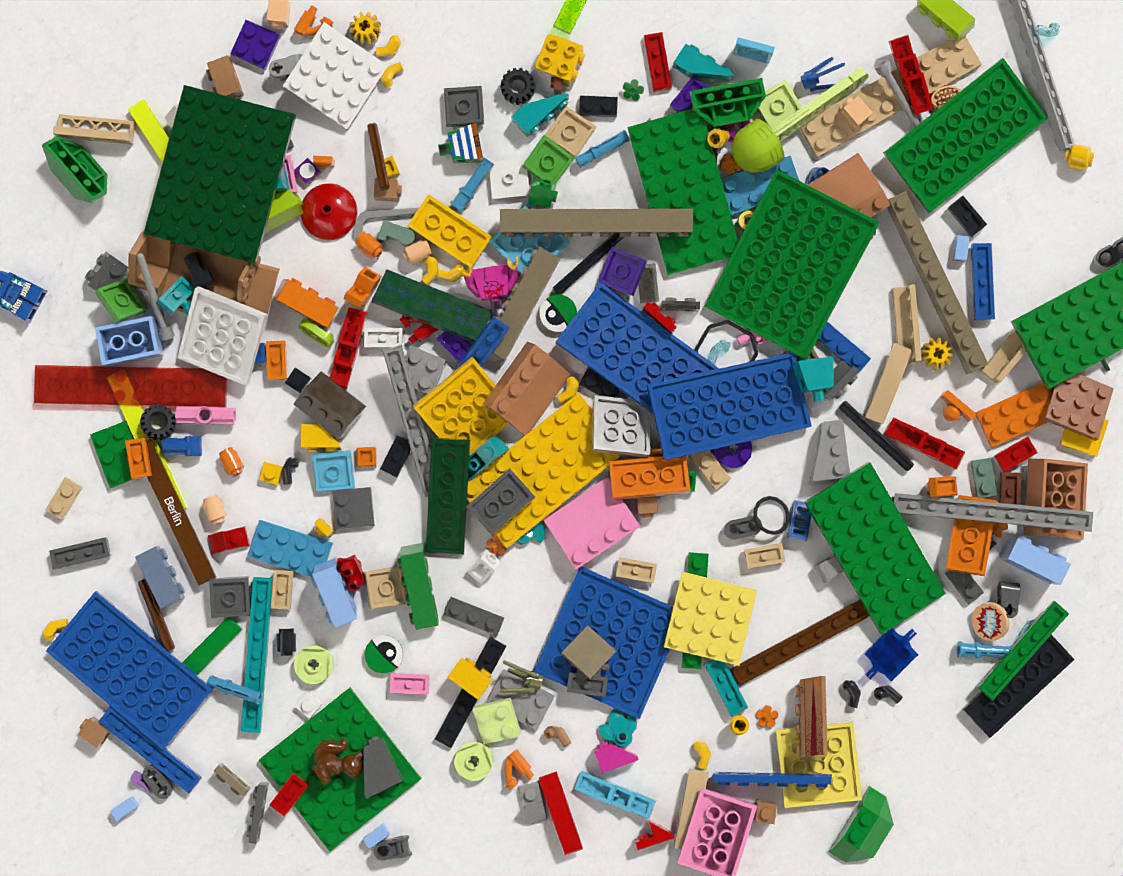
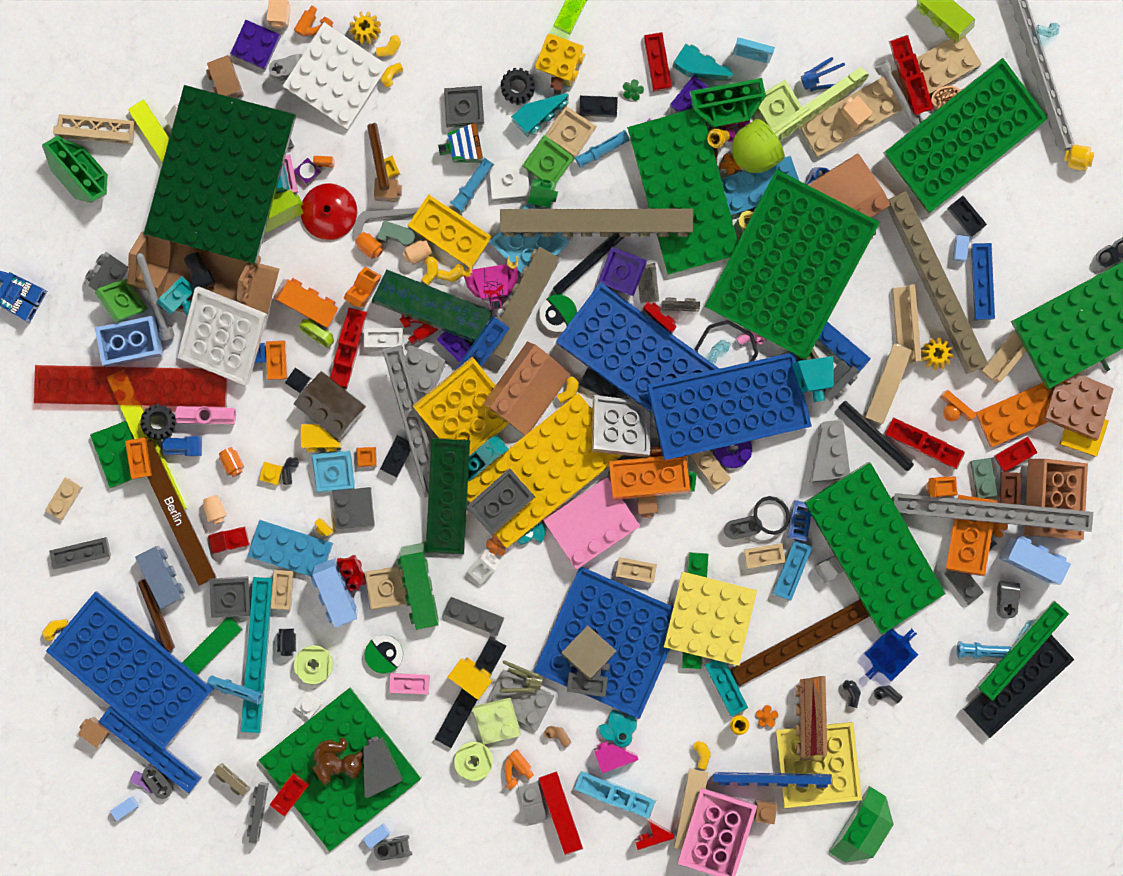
(792, 570): none -> dark azure plate
(990, 621): tile -> none

